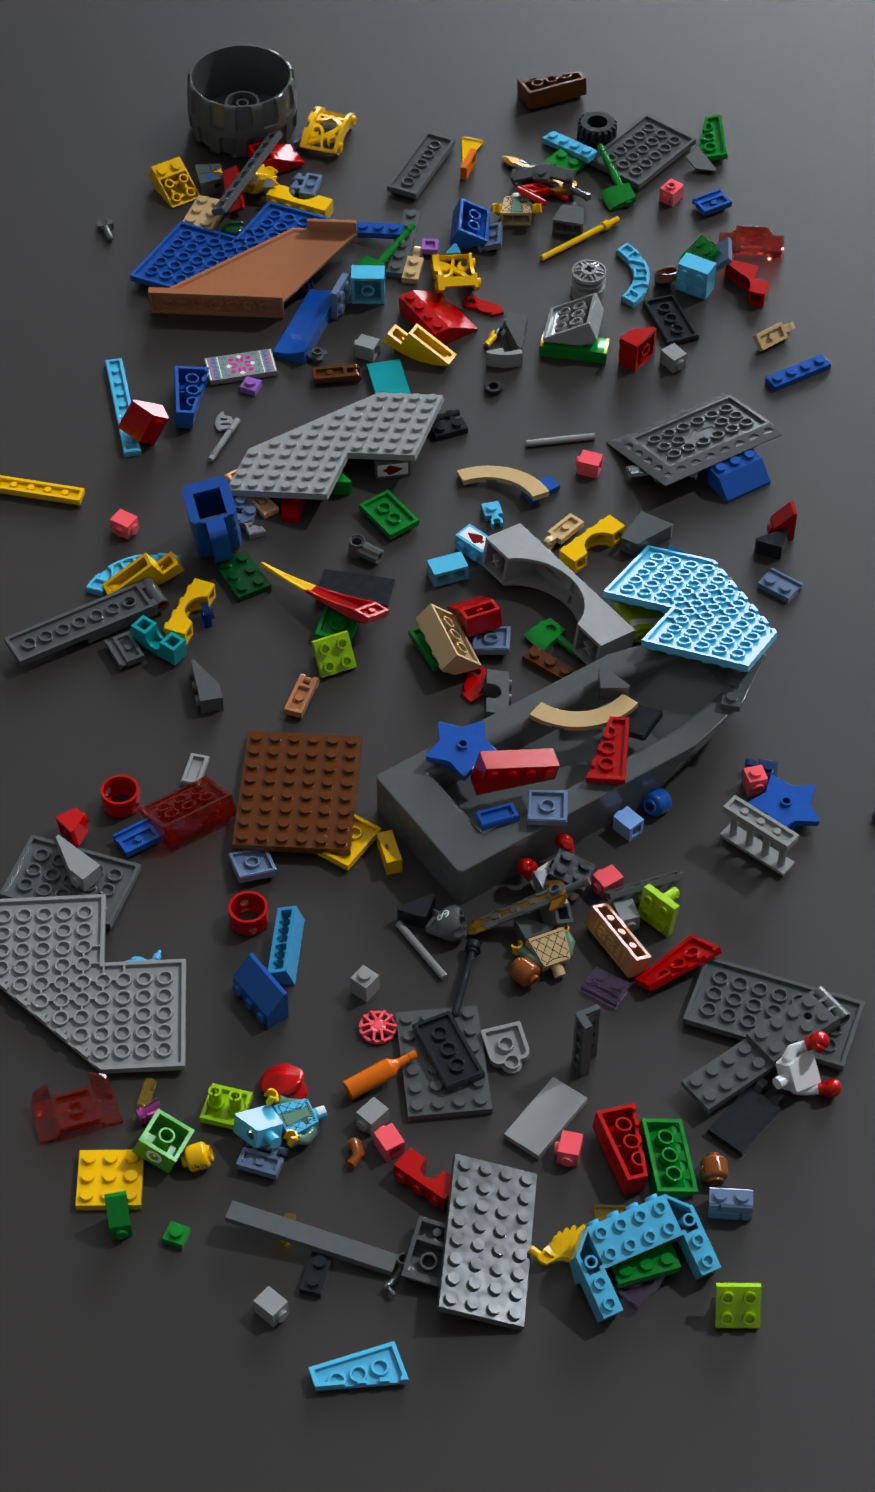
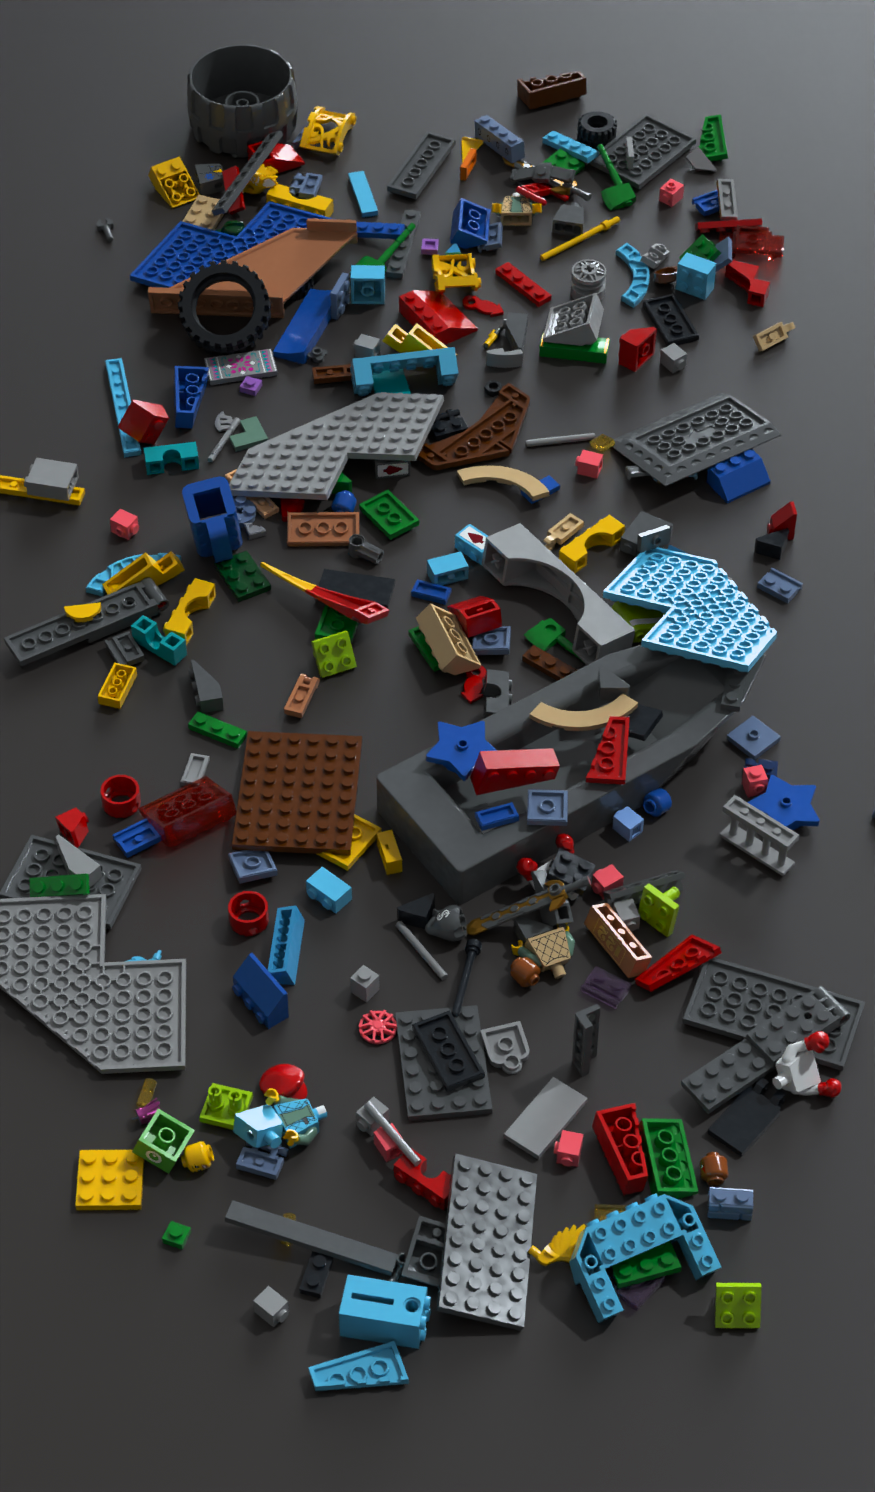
(51, 479): none -> light grey brick
(59, 885): none -> green plate
(75, 1108): clear red piece -> none
(83, 612): none -> yellow tile
(117, 685): none -> yellow piece
(118, 1215): green slope -> none
(182, 453): none -> teal arch
(207, 614): clear blue plate -> none
(216, 274): none -> black tyre
(217, 730): none -> green plate
(252, 434): none -> sand green tile
(321, 528): none -> nougat tile
(328, 890): none -> medium azure brick
(344, 502): none -> blue head
(357, 1150): dark orange arm -> none
(363, 194): none -> medium azure tile
(375, 1075): orange piece -> none
(384, 1311): none -> medium azure brick
(392, 1133): none -> light grey bar
(413, 267): tan plate -> none
(431, 592): none -> blue tile
(443, 358): none -> medium azure plate
(486, 439): none -> reddish brown wing
(493, 512): medium azure plate -> none
(499, 139): none -> sand blue brick
(523, 284): none -> red plate
(602, 443): none -> clear yellow tile
(629, 152): none -> light grey tile
(653, 538): none -> dark grey plate
(655, 255): none -> light grey slope
(721, 226): none -> red plate
(726, 199): none -> light grey plate
(753, 737): none -> sand blue plate
(797, 372): blue plate -> none

